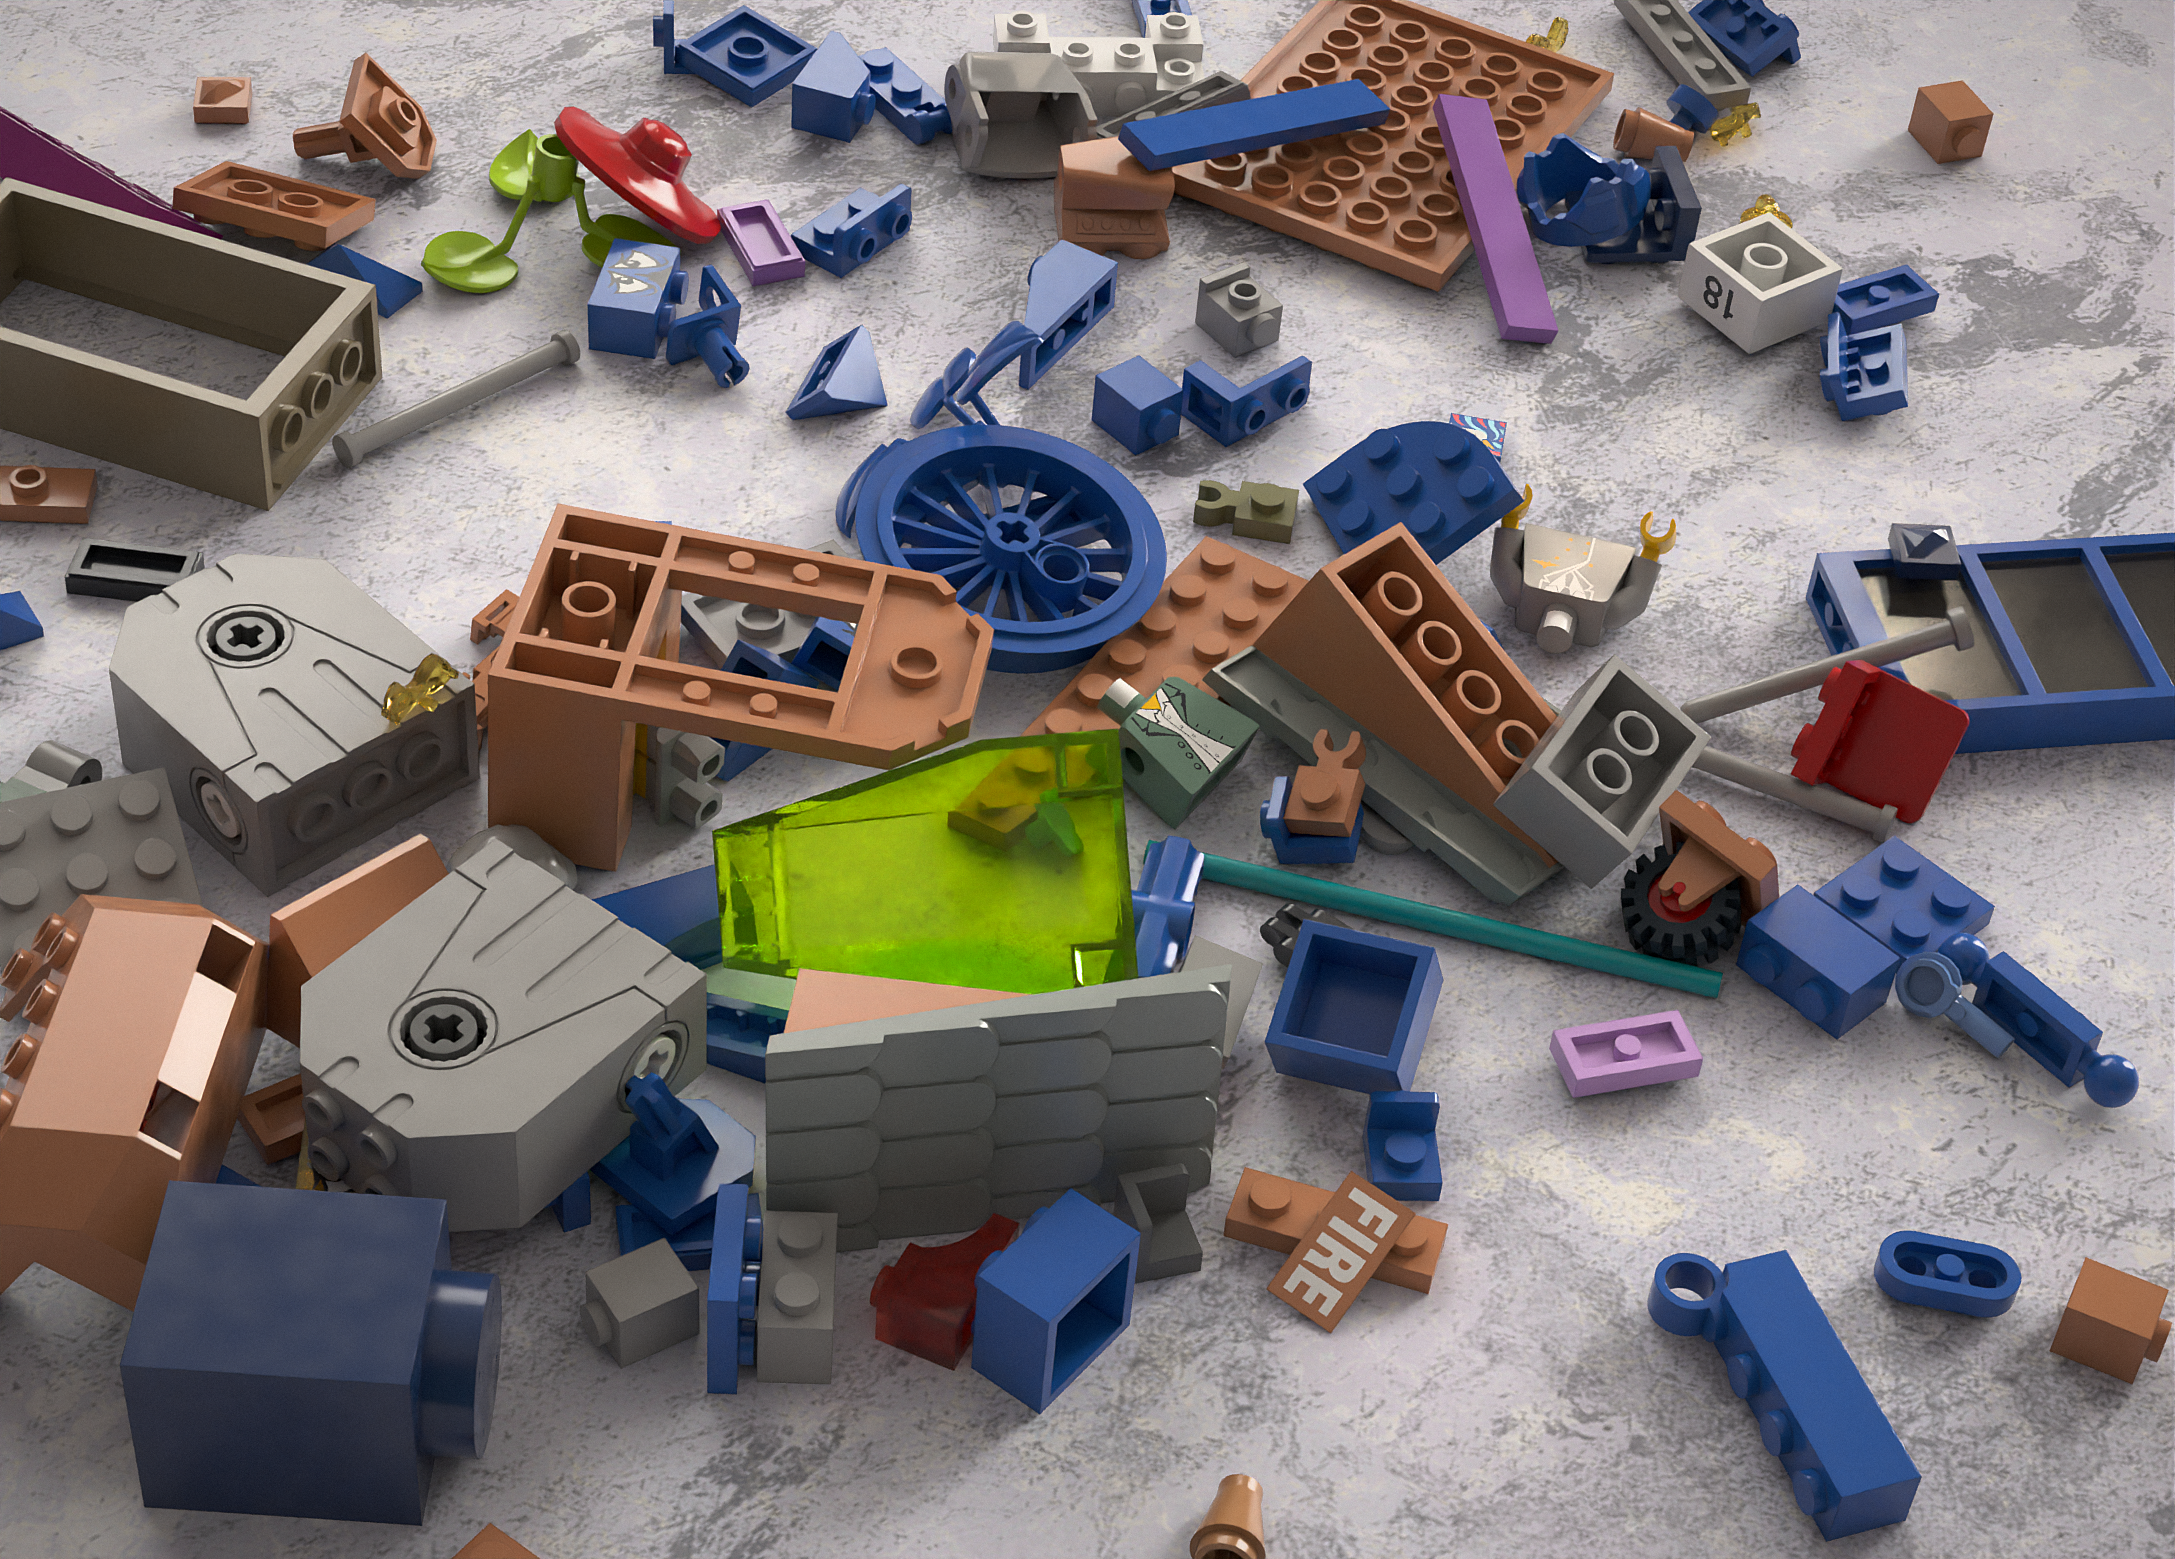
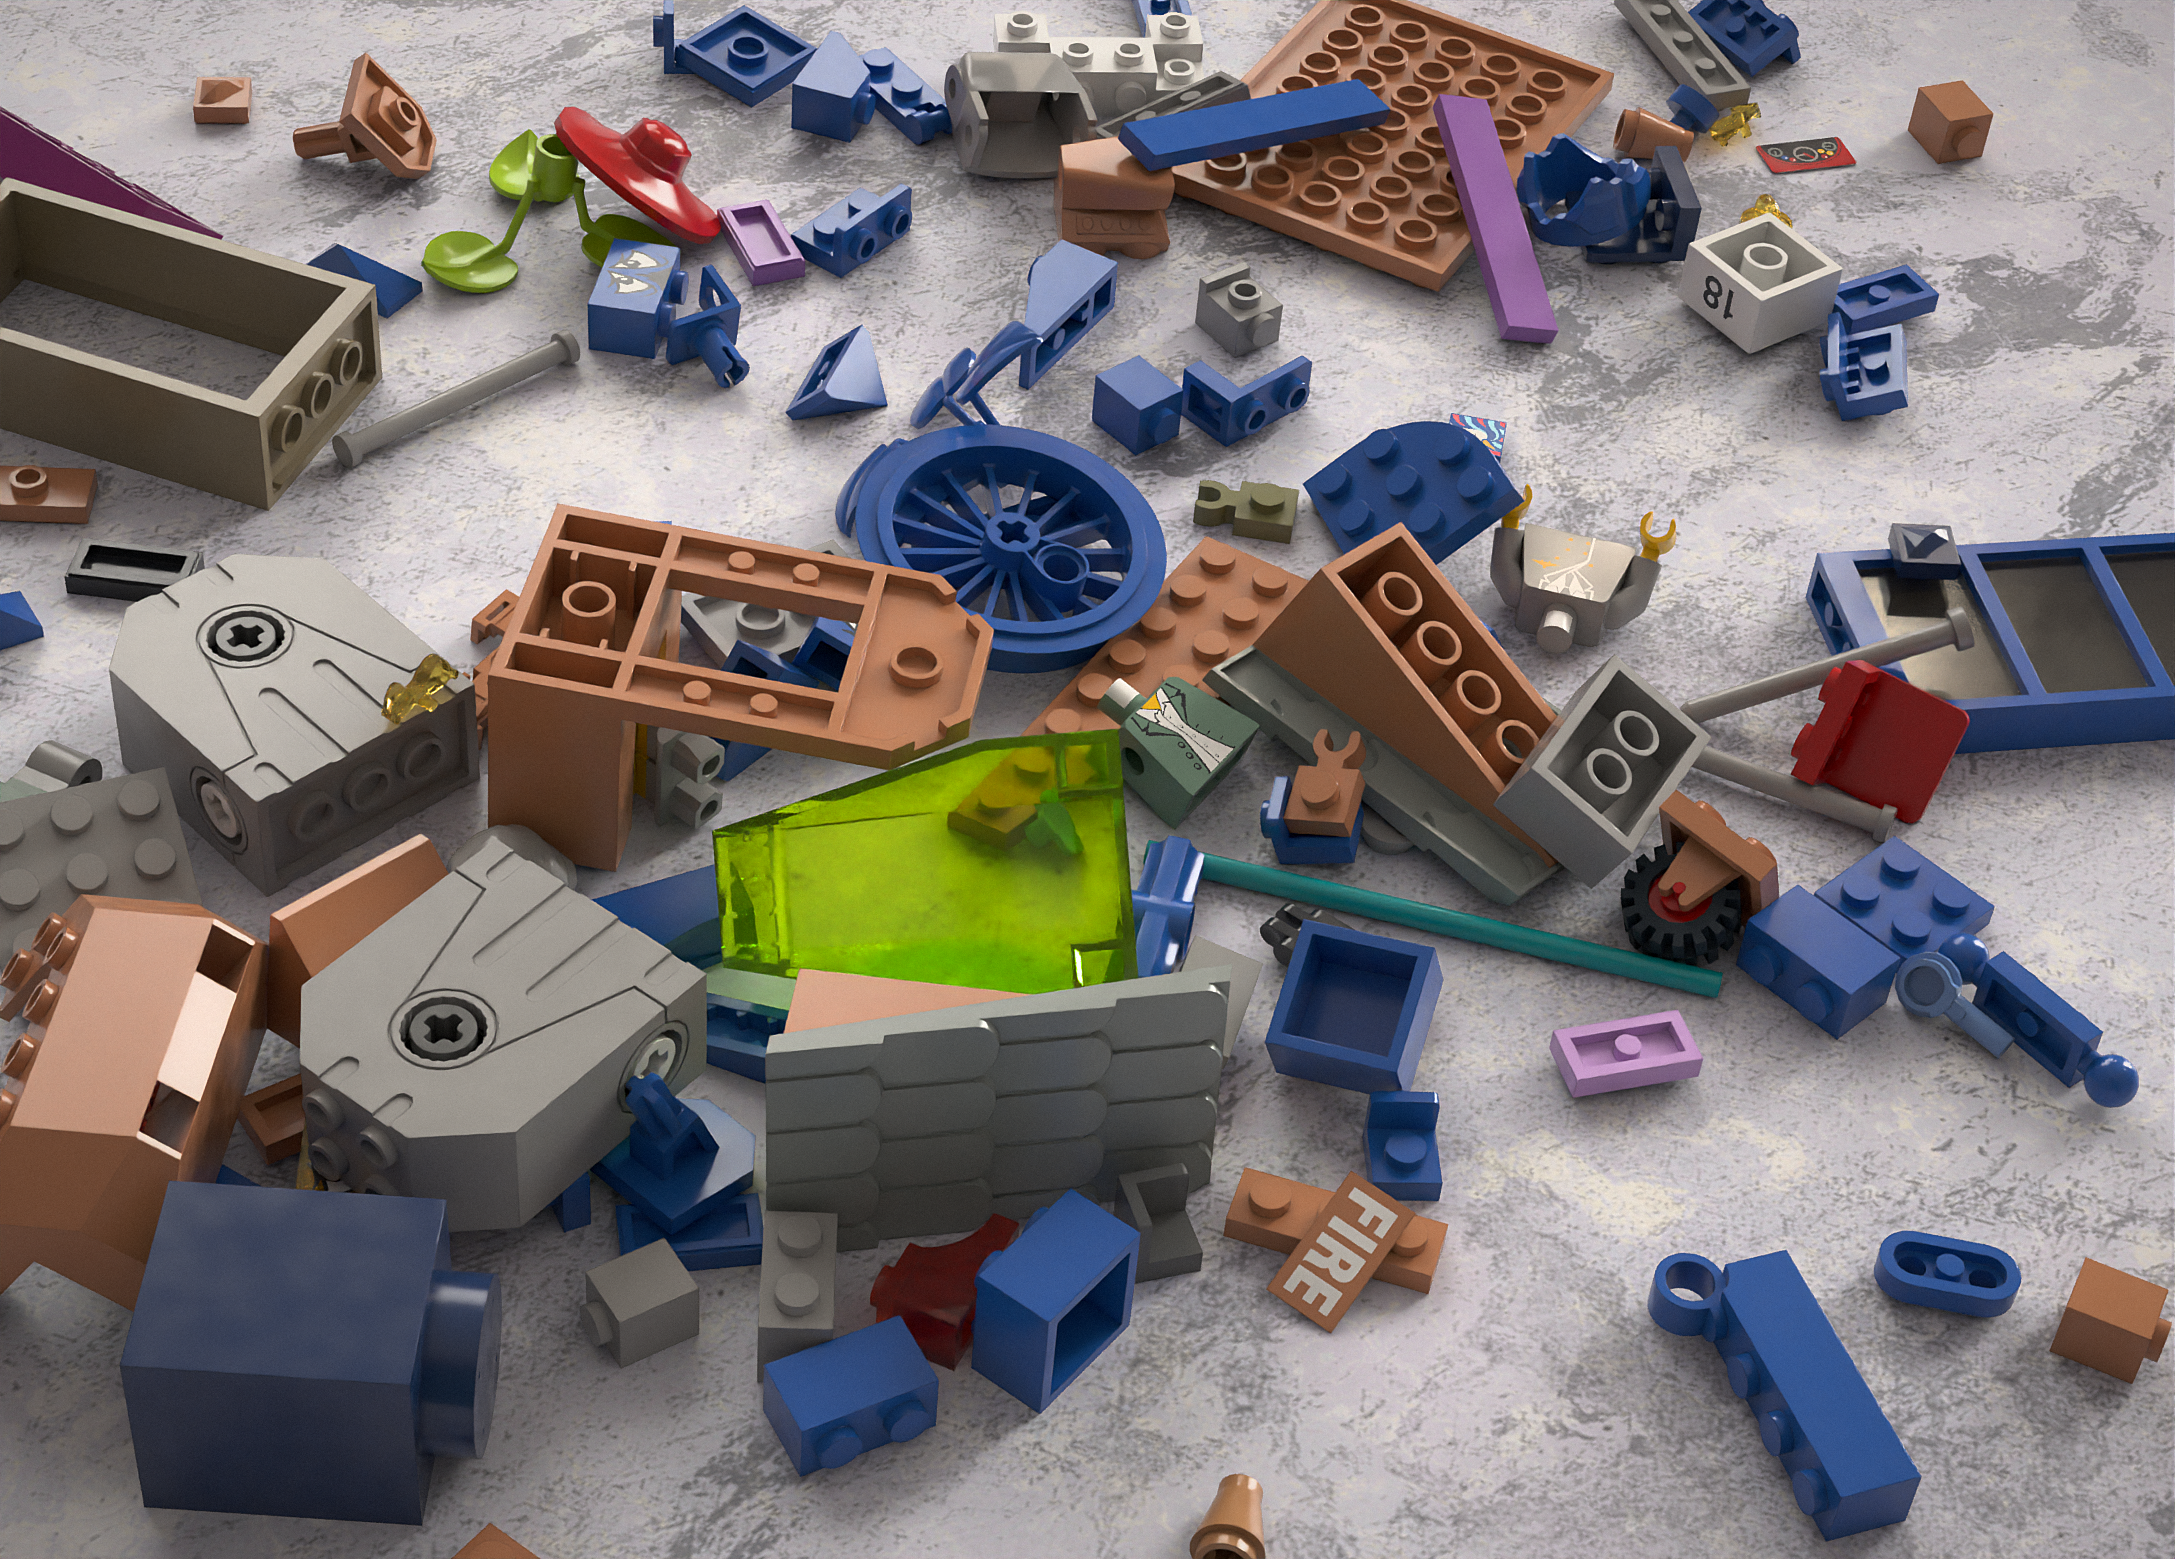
(273, 205): nougat plate -> none
(732, 1289): blue plate -> none
(850, 1396): none -> blue brick
(1555, 38): clear yellow piece -> none
(1806, 155): none -> sticker

